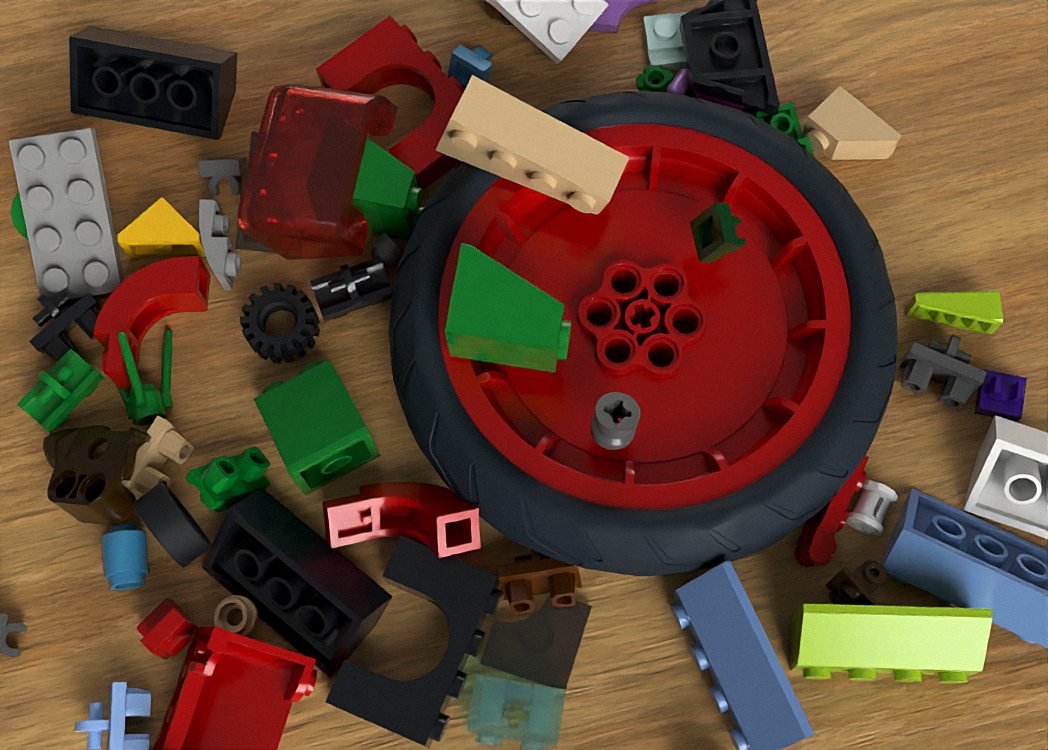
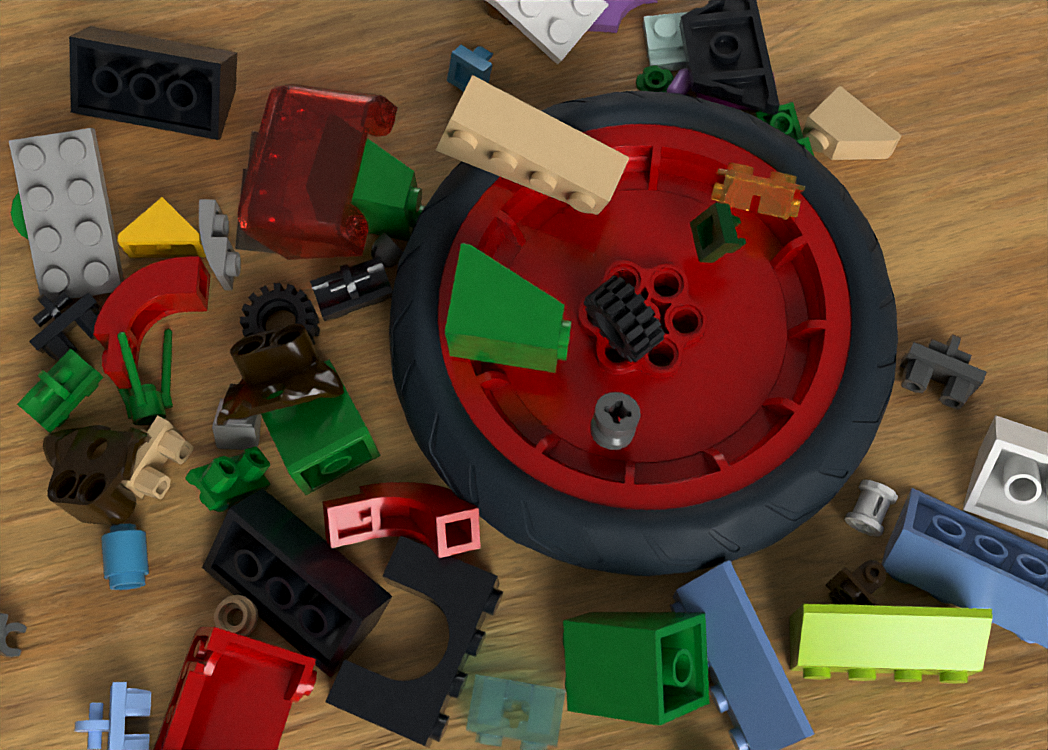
(166, 629): red bracket -> none
(172, 524): black tyre -> none
(223, 168): dark grey tile -> none
(237, 433): none -> light grey slope
(274, 363): none -> dark brown piece
(391, 57): red arch -> none
(538, 575): reddish brown hips -> none
(539, 647): clear smoke tile -> none
(624, 319): none -> black tyre
(636, 665): none -> green slope
(774, 192): none -> clear yellow hinge
(817, 538): red hinge -> none
(964, 309): lime slope -> none
(1001, 396): dark purple tile -> none

